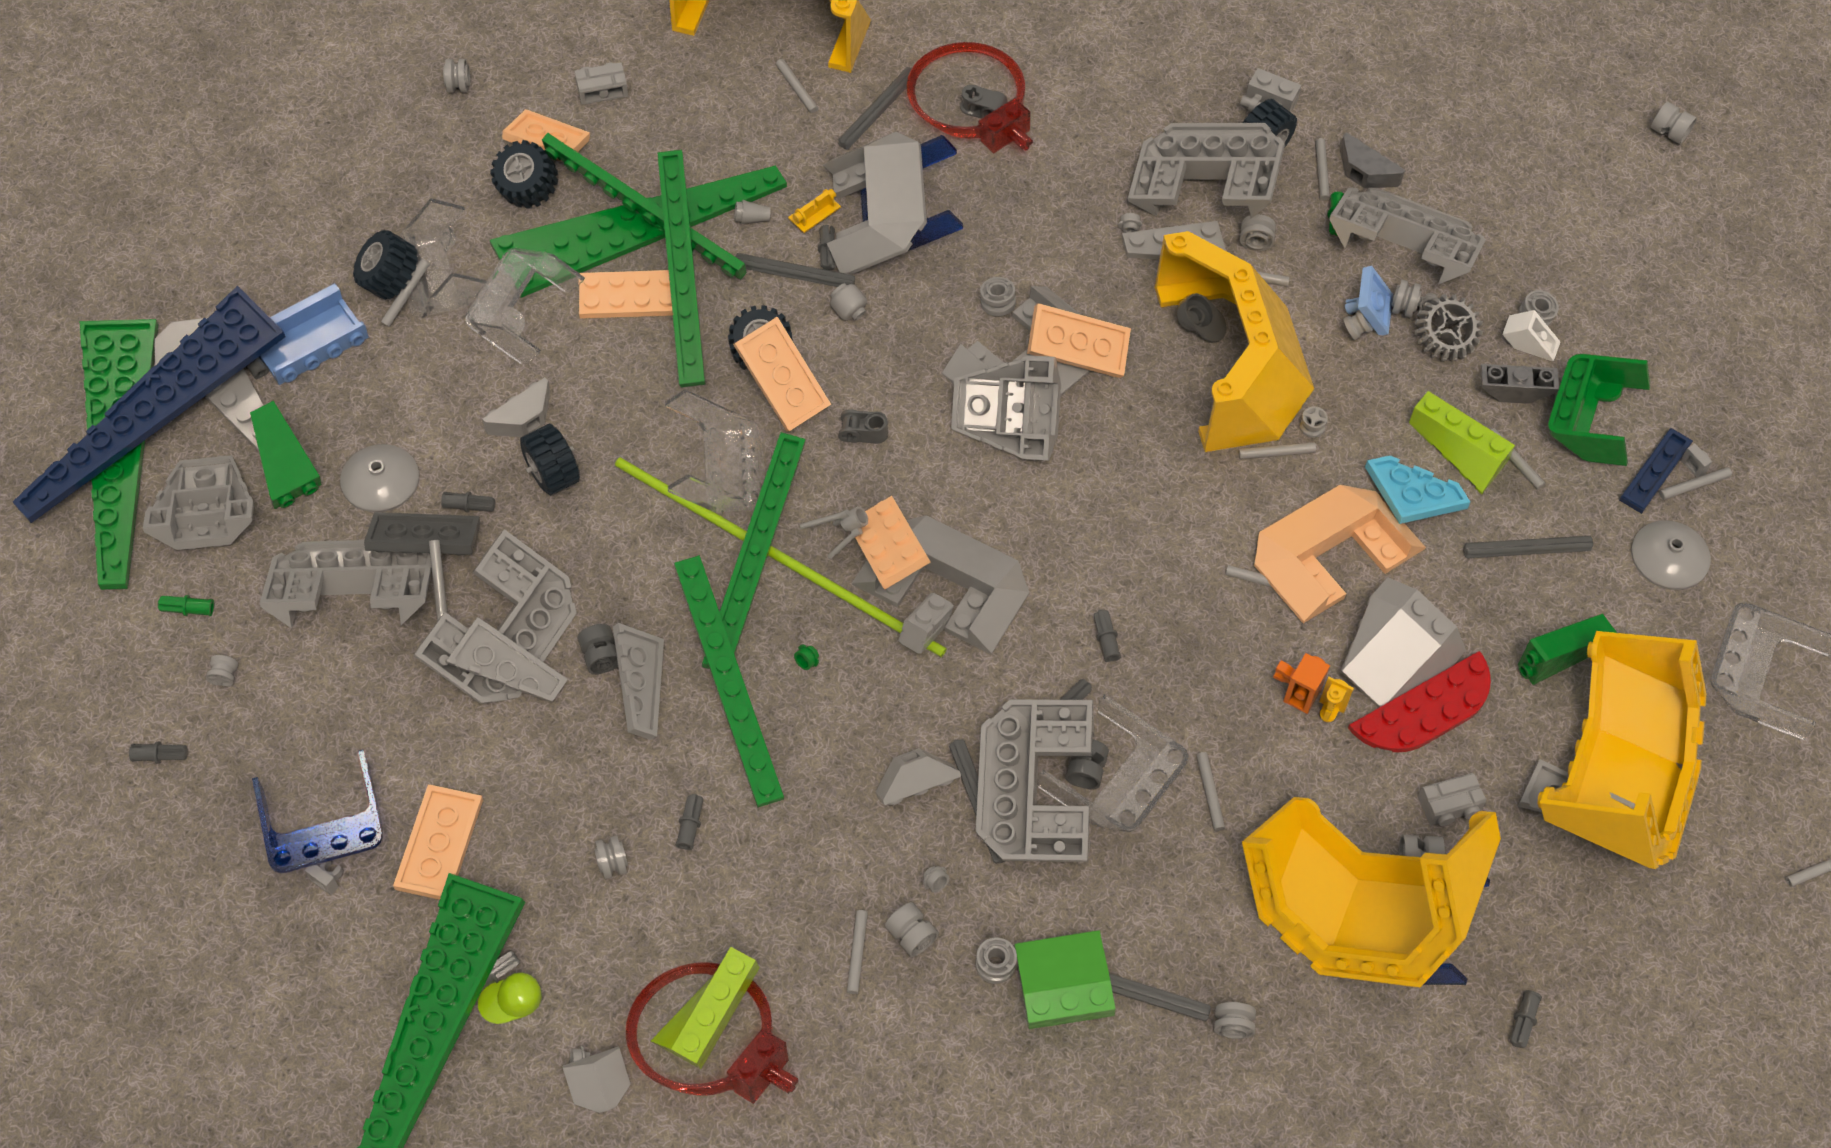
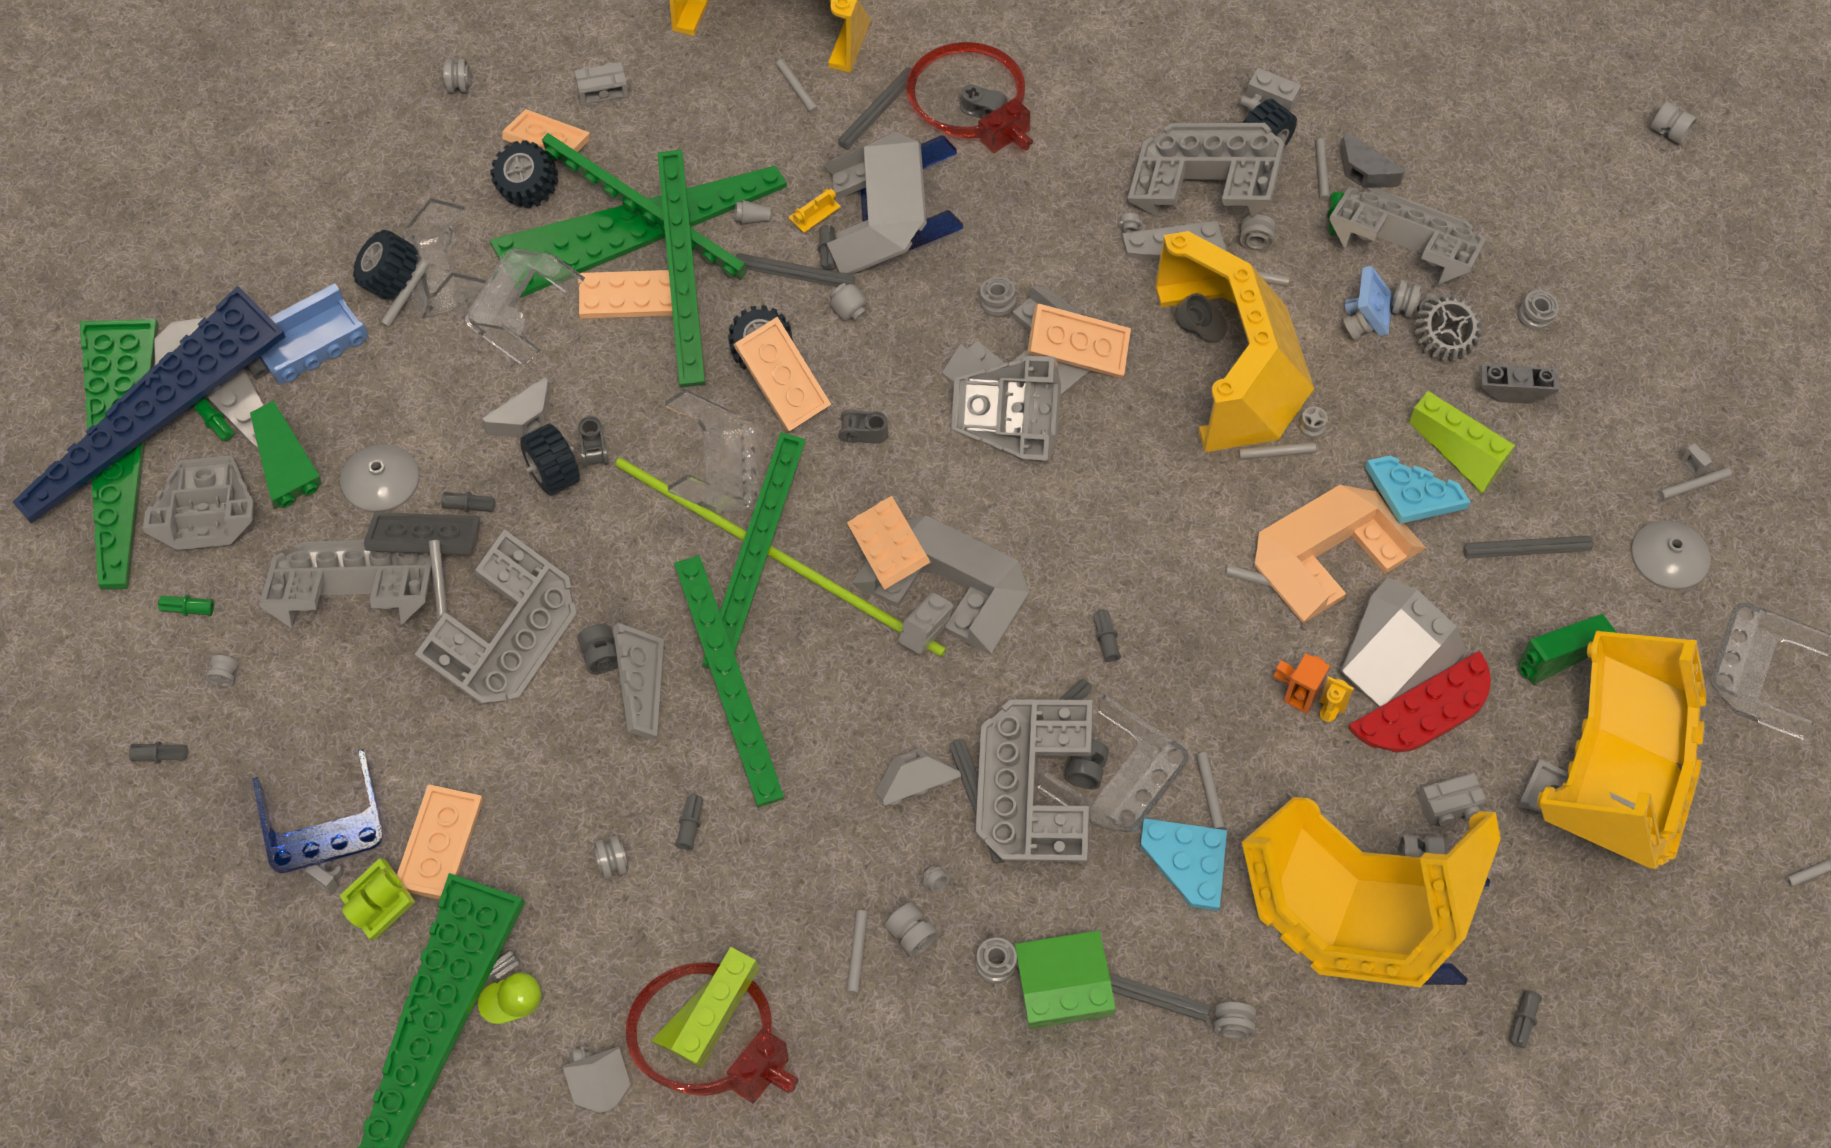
(213, 420): none -> green axle
(376, 899): none -> lime plate
(499, 659): light grey wing -> none
(592, 445): none -> dark grey piece
(806, 657): green plate -> none
(850, 520): light grey plant -> none
(1188, 858): none -> medium azure plate
(1523, 466): light grey bar -> none
(1531, 335): white slope -> none
(1584, 384): green windscreen -> none
(1655, 470): dark blue tile -> none

